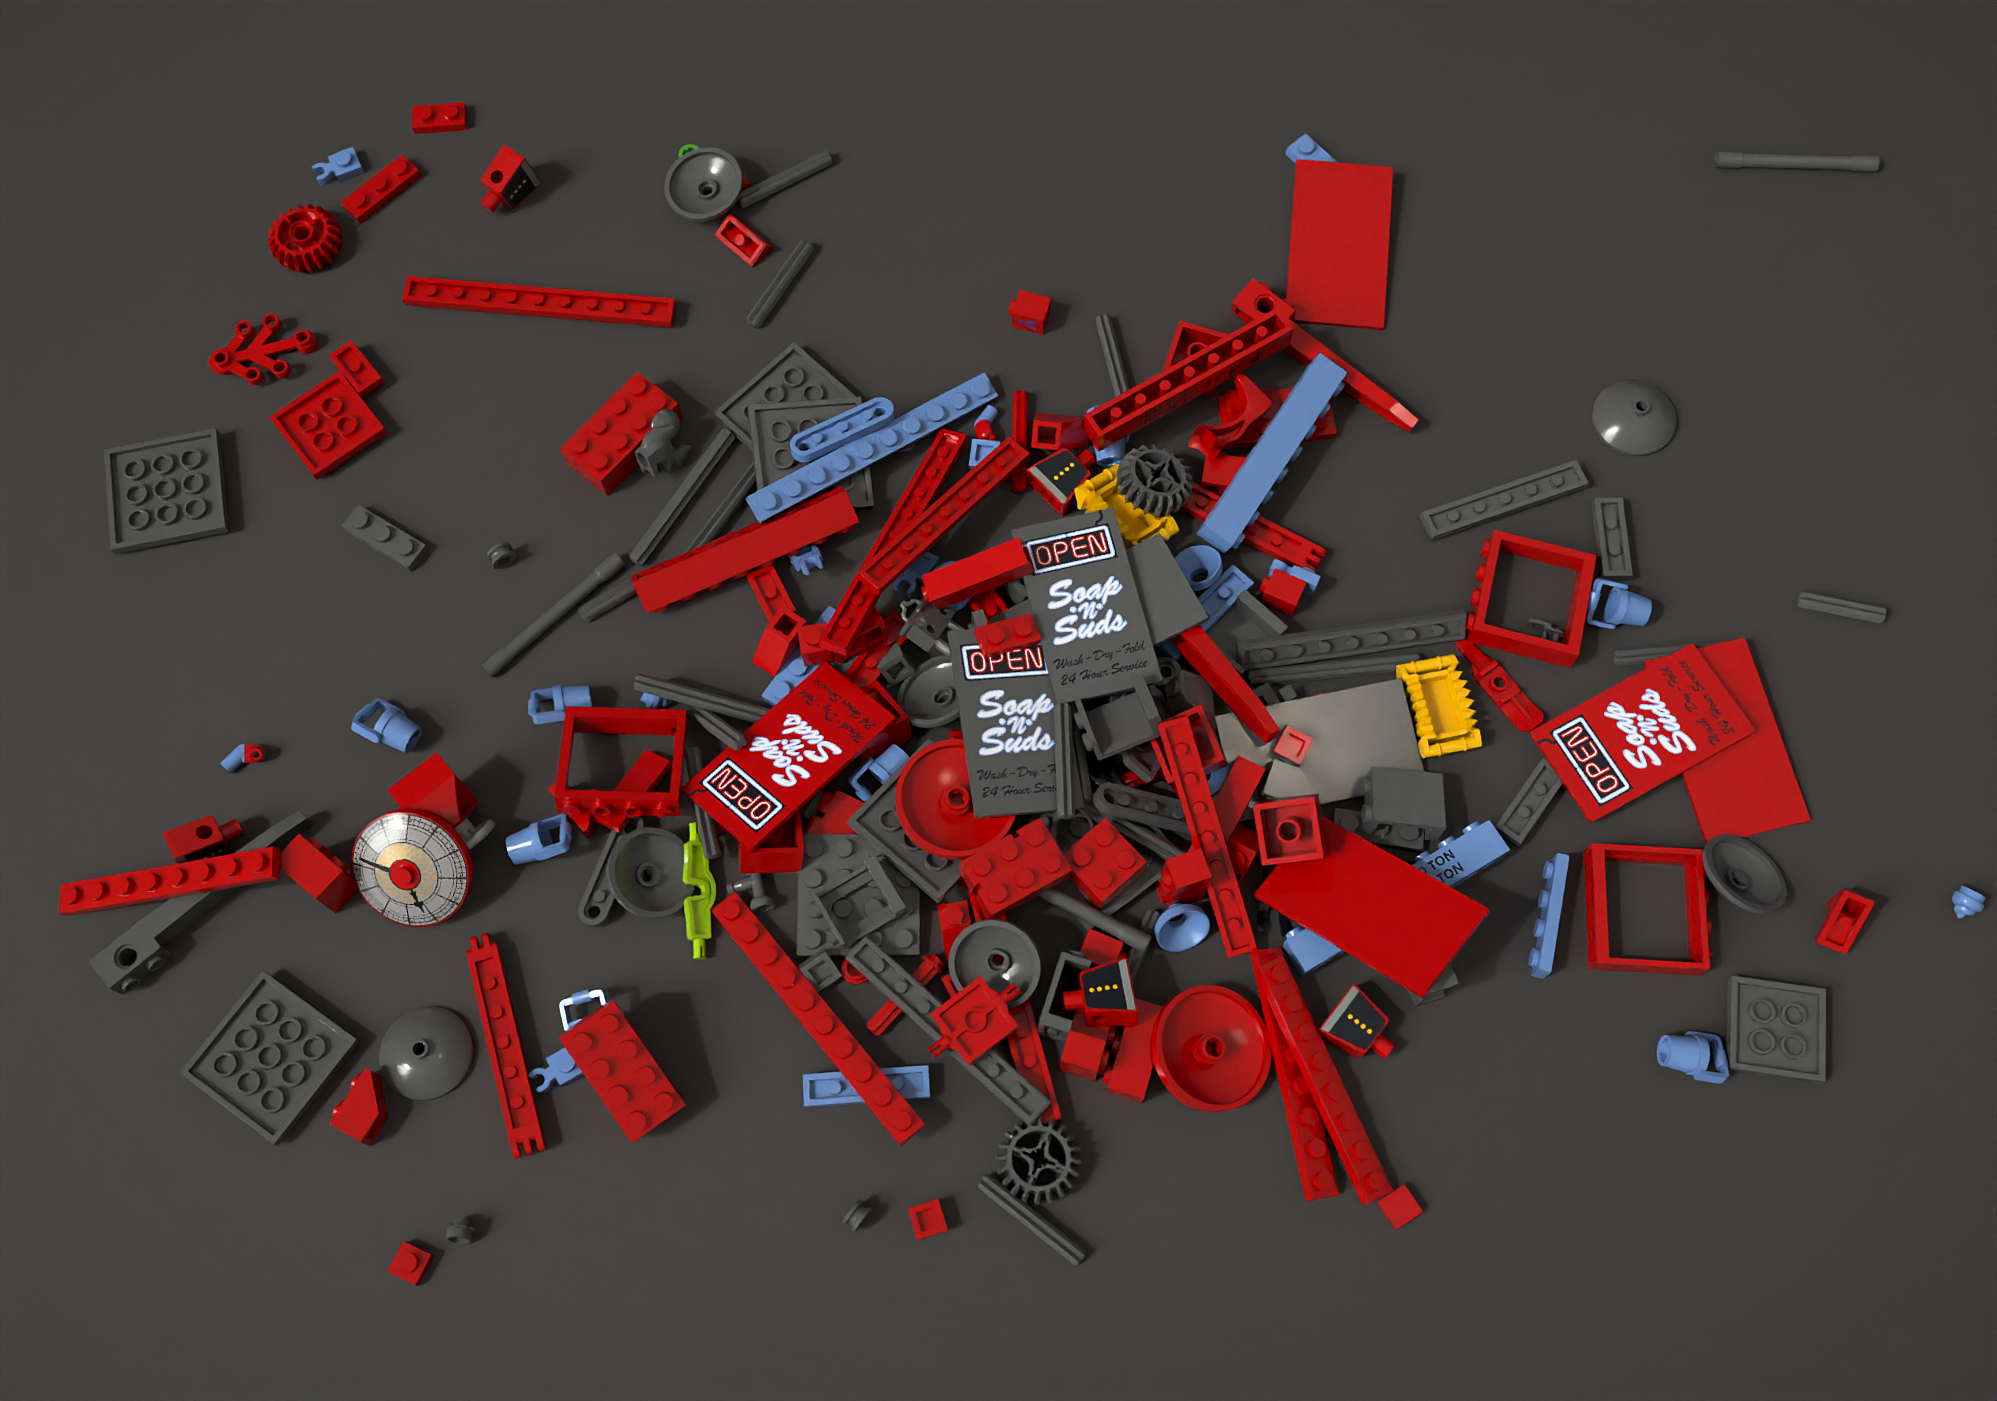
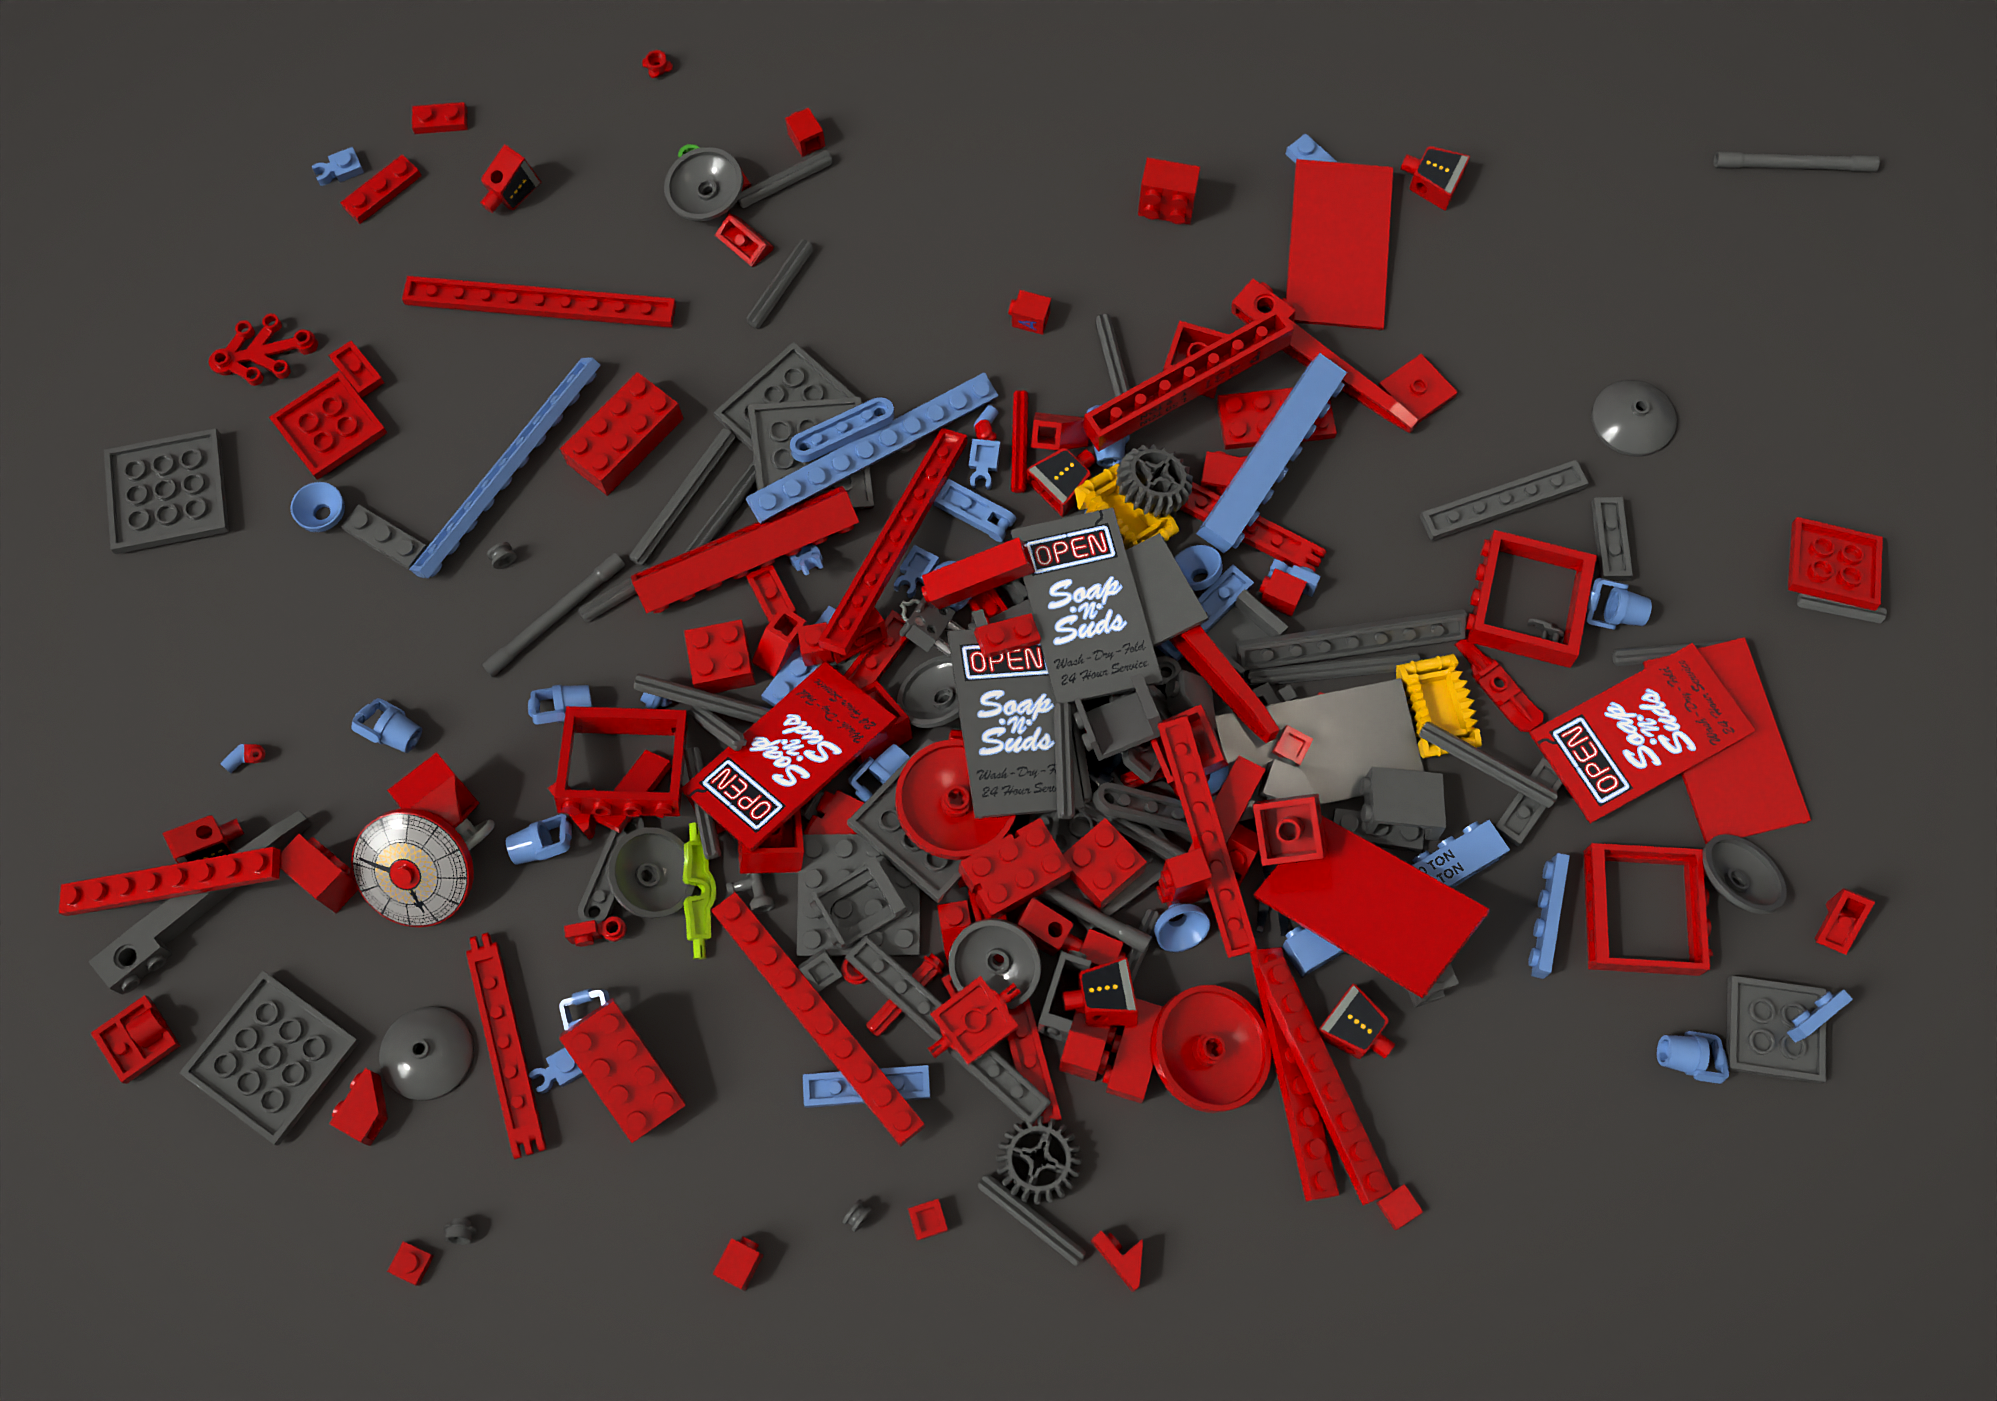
(135, 1039): none -> red plate
(305, 238): red gear -> none
(310, 500): none -> medium blue piece
(500, 474): none -> medium blue plate
(586, 932): none -> red plate
(656, 63): none -> red plate
(657, 445): dark grey animal -> none
(720, 657): none -> red brick
(739, 1263): none -> red brick
(805, 132): none -> red brick
(896, 665): dark grey slope -> none
(942, 516): red plate -> none
(974, 510): none -> medium blue plate
(1036, 921): none -> red torso
(1126, 1266): none -> red slope
(1168, 191): none -> red brick
(1250, 402): red animal -> none
(1419, 387): none -> red plate
(1436, 174): none -> torso
(1488, 764): none -> dark grey axle
(1808, 1022): none -> medium blue plate
(1835, 563): none -> red plate
(1967, 902): medium blue plate -> none

